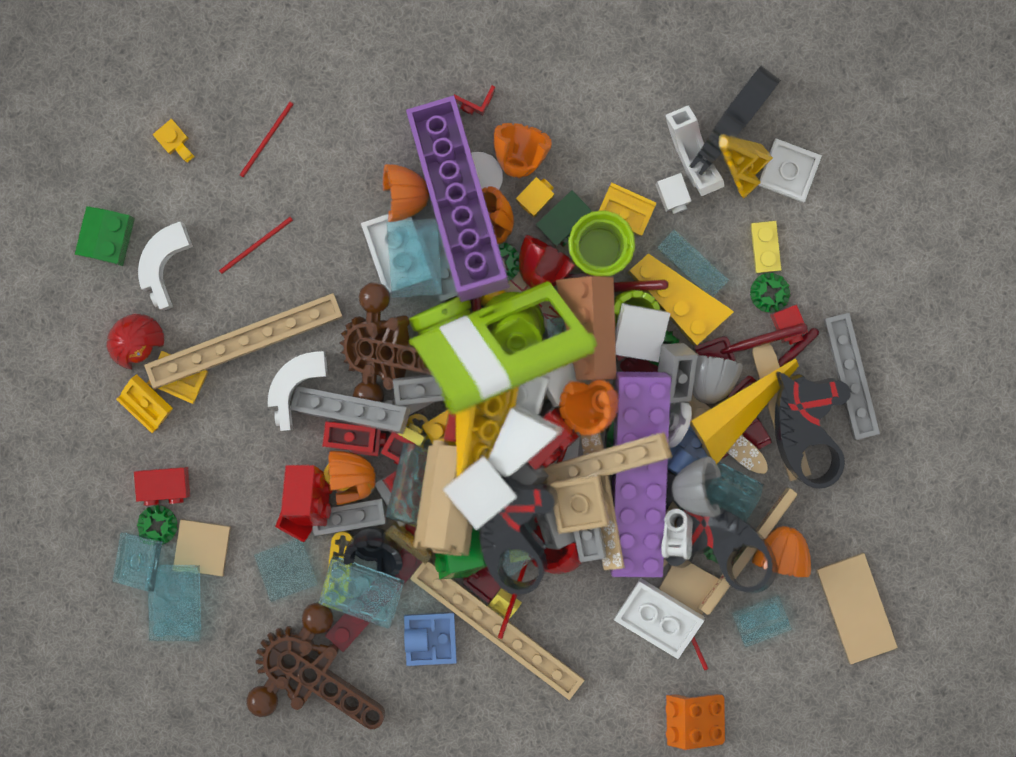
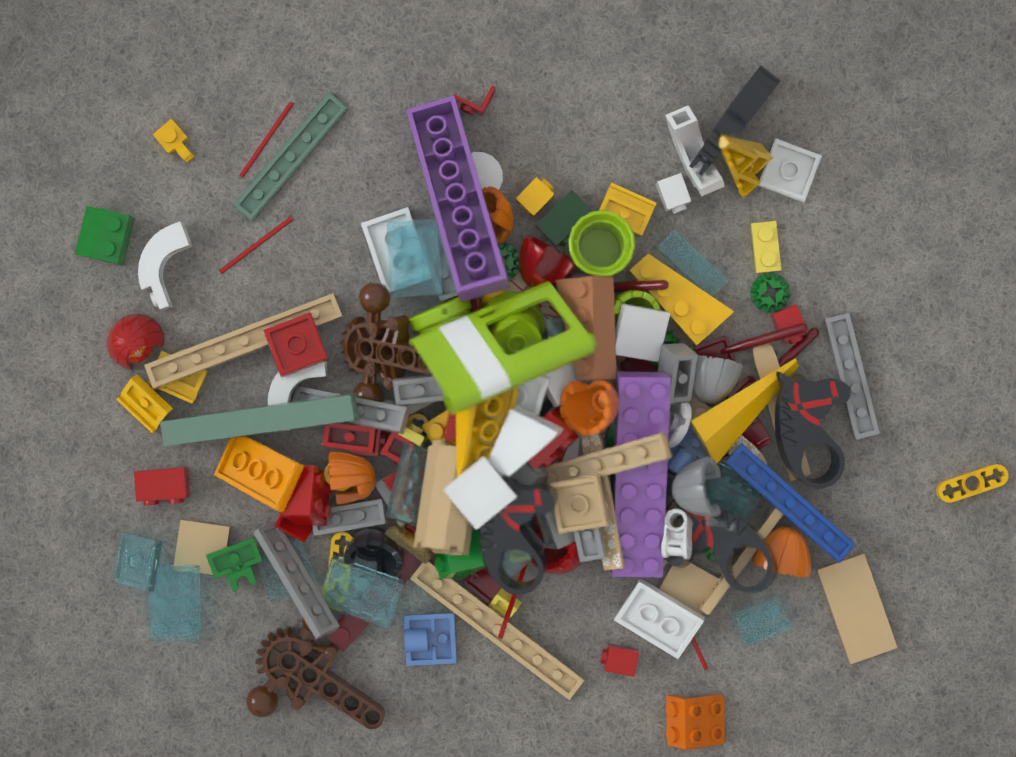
(158, 513): green gear -> none
(235, 562): none -> green plate
(259, 471): none -> light orange tile
(260, 419): none -> sand green tile
(290, 156): none -> sand green tile
(295, 344): none -> red tile
(296, 580): none -> light grey plate
(407, 191): orange hair -> none
(520, 148): orange hair -> none
(620, 659): none -> red brick
(790, 503): none -> blue tile
(987, 470): none -> yellow beam

